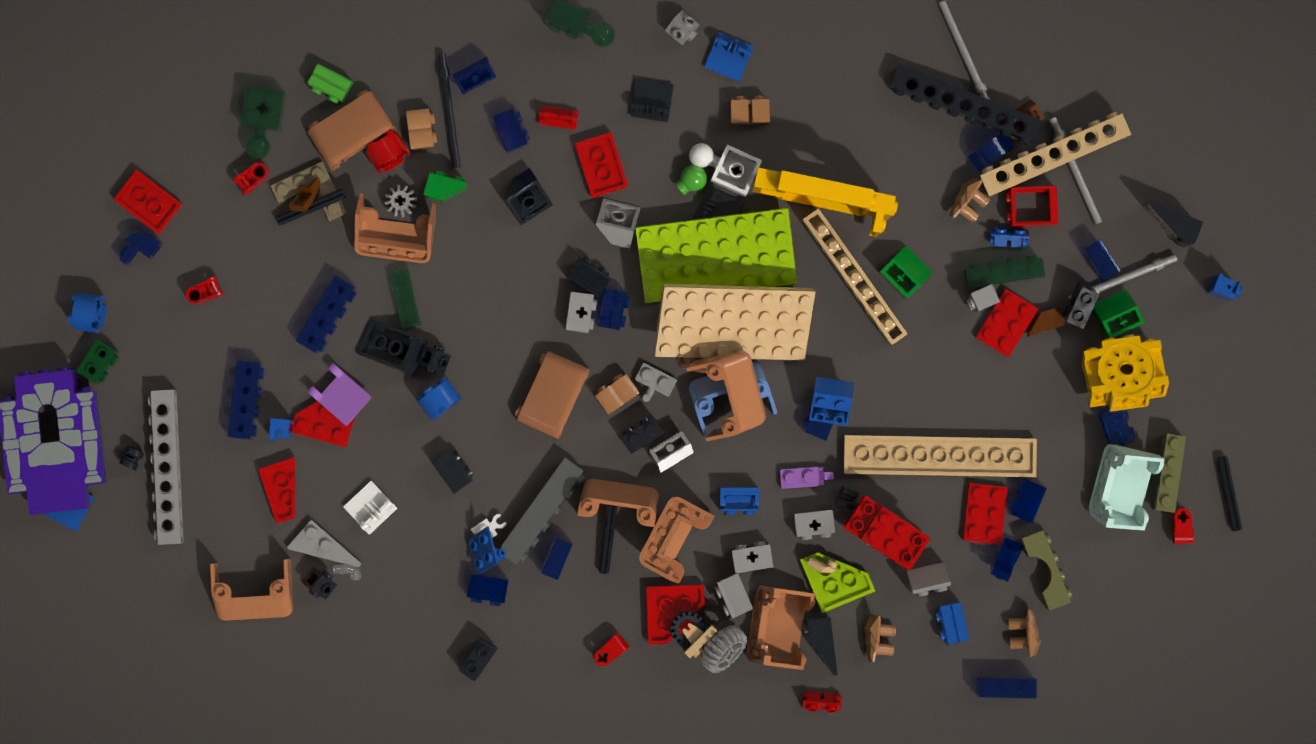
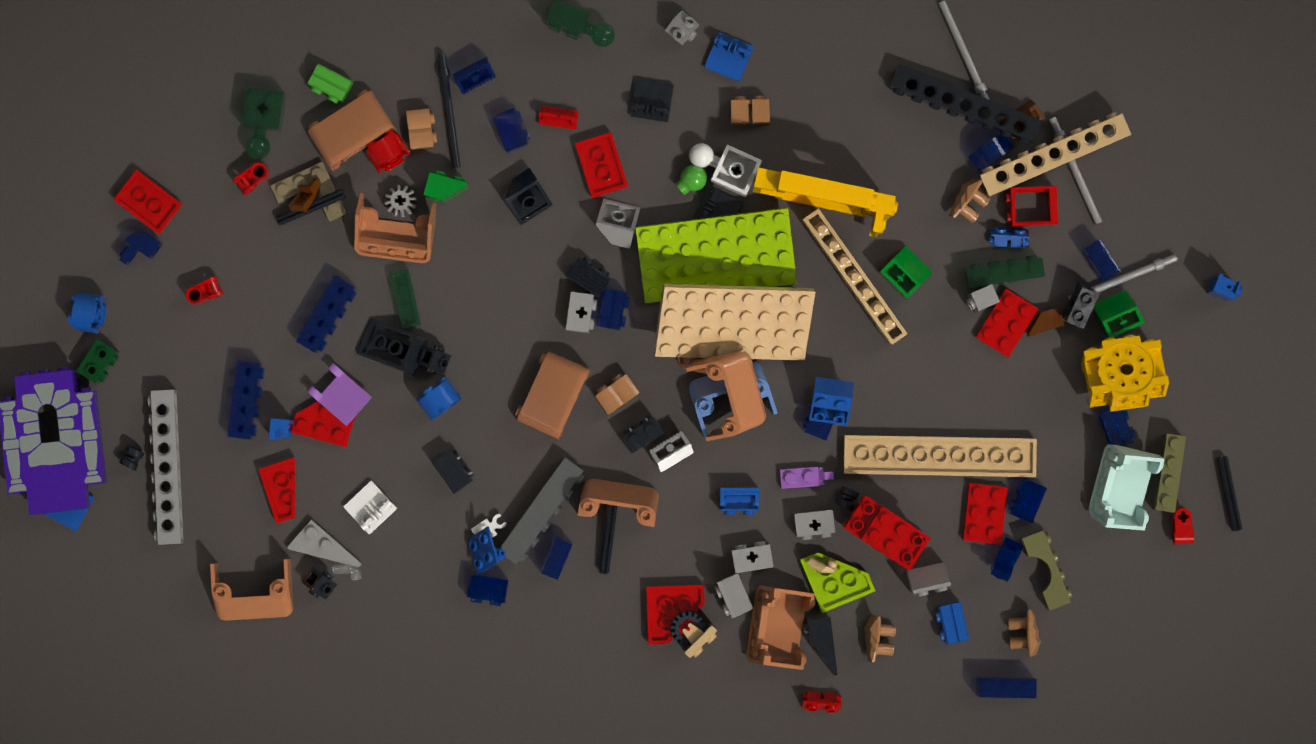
(478, 659): black brick -> none
(613, 647): red piece -> none
(655, 380): light grey plate -> none
(670, 535): nougat windscreen -> none
(723, 649): light grey gear -> none
(1175, 224): black slope -> none

